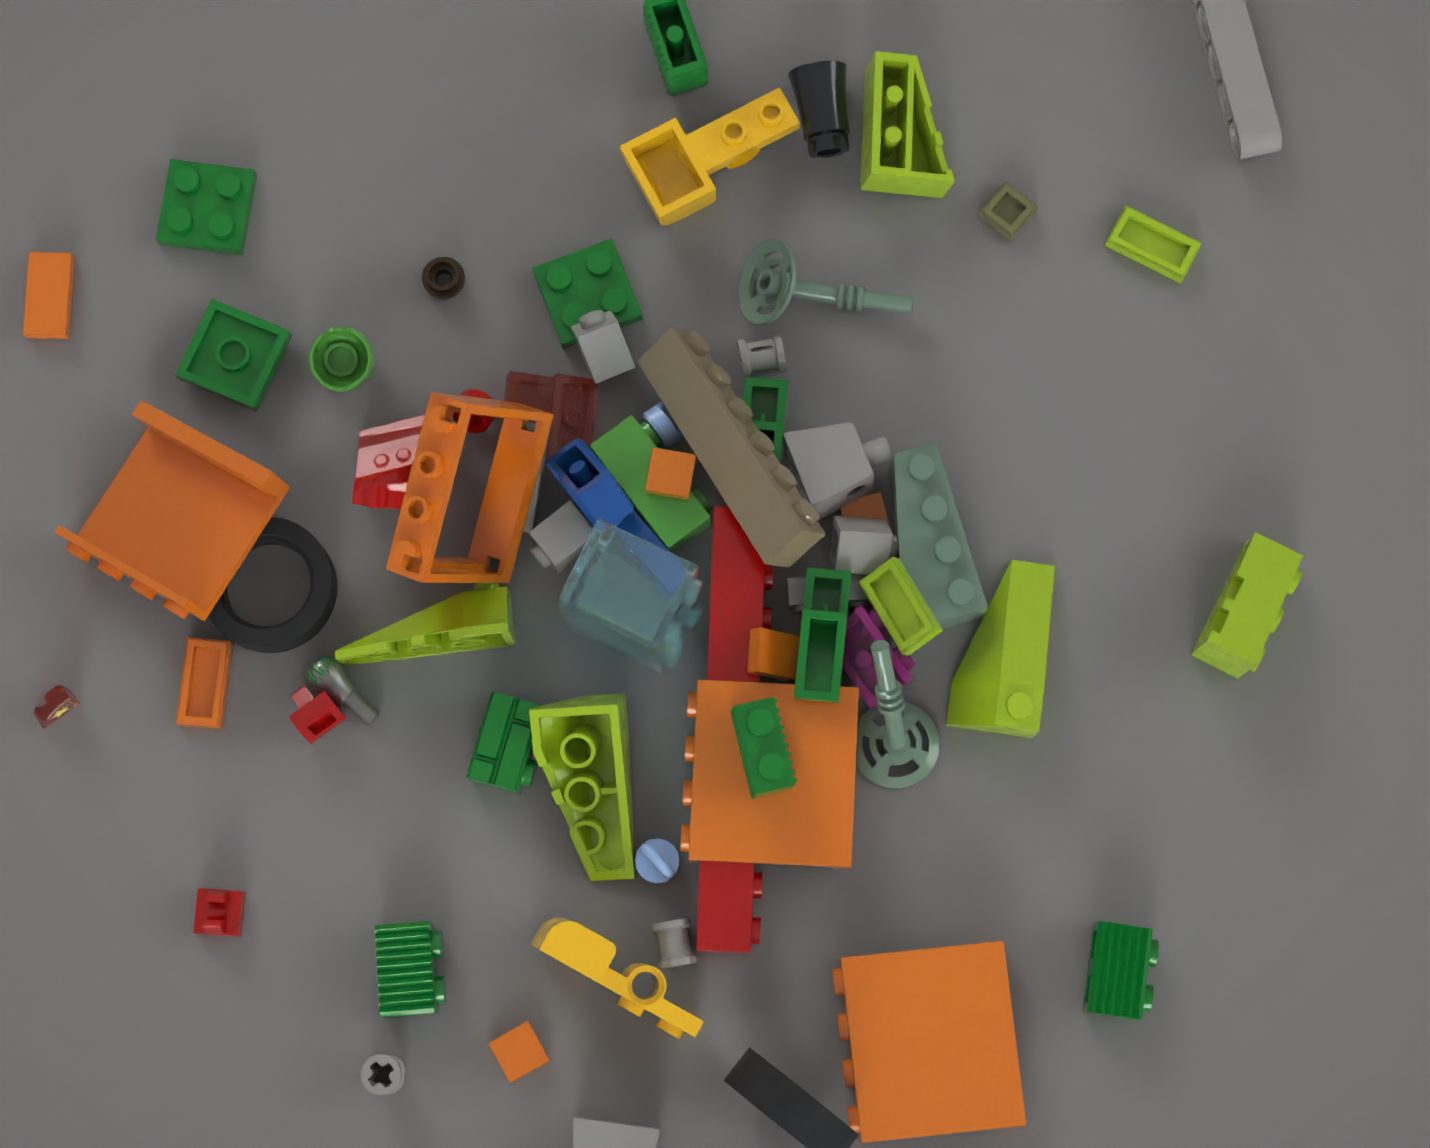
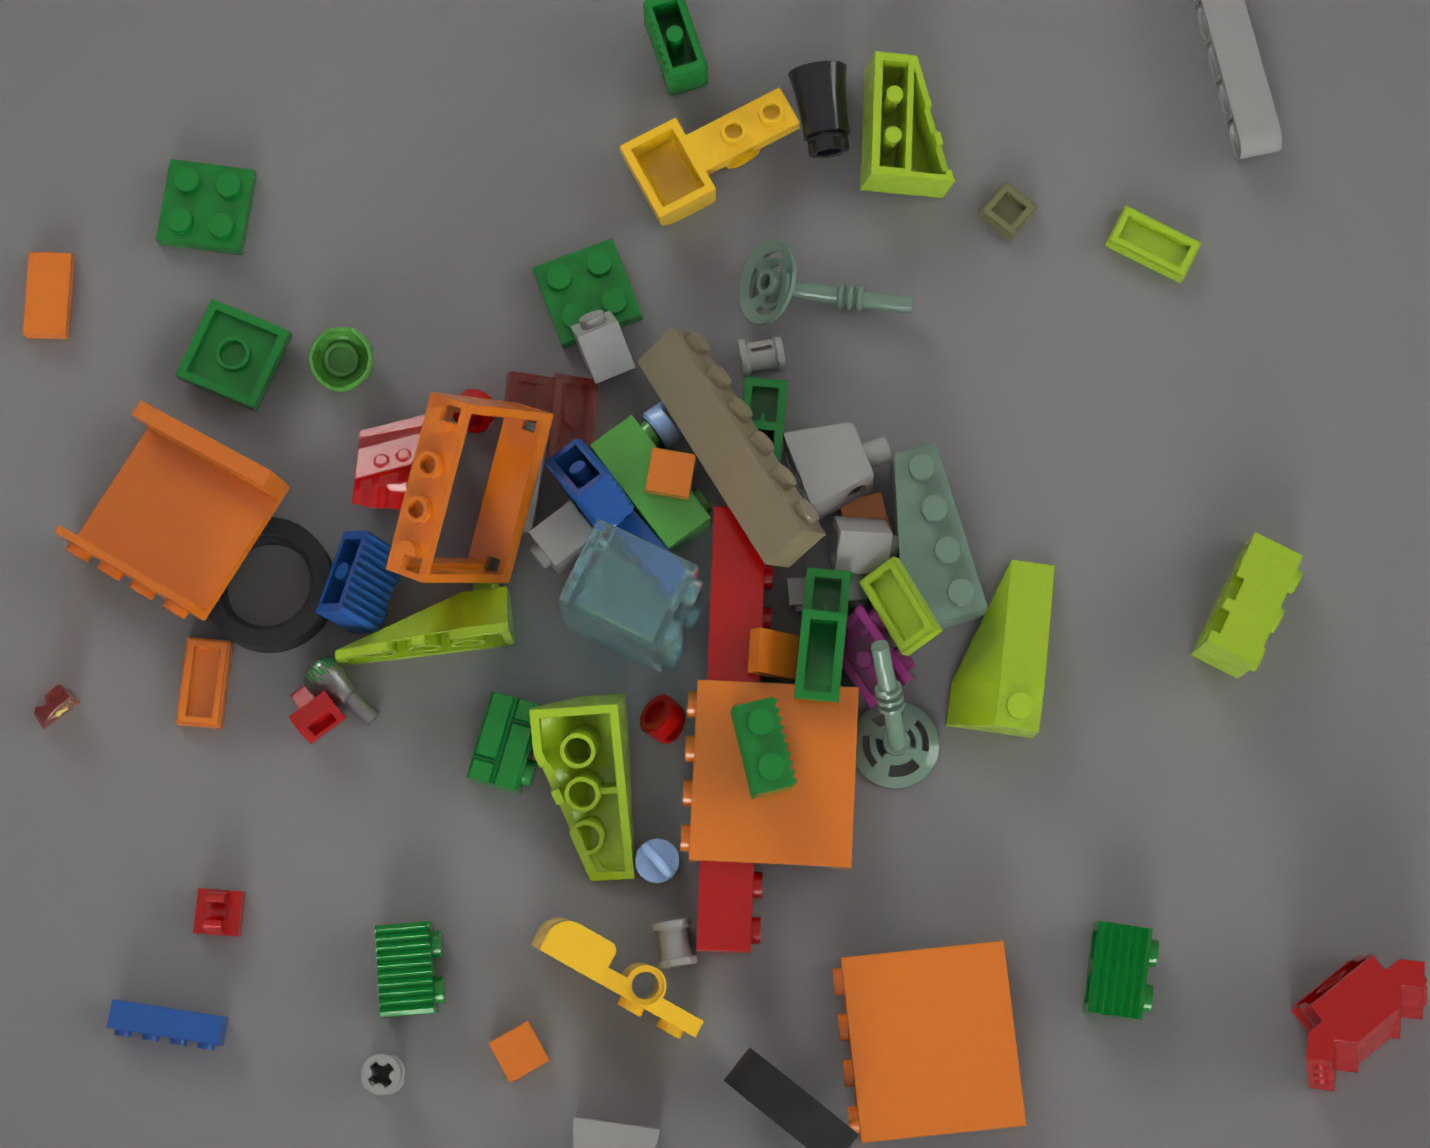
(167, 1022): none -> blue piece
(358, 583): none -> blue brick
(441, 266): dark brown plate -> none
(663, 719): none -> red tile
(1357, 1014): none -> red slope

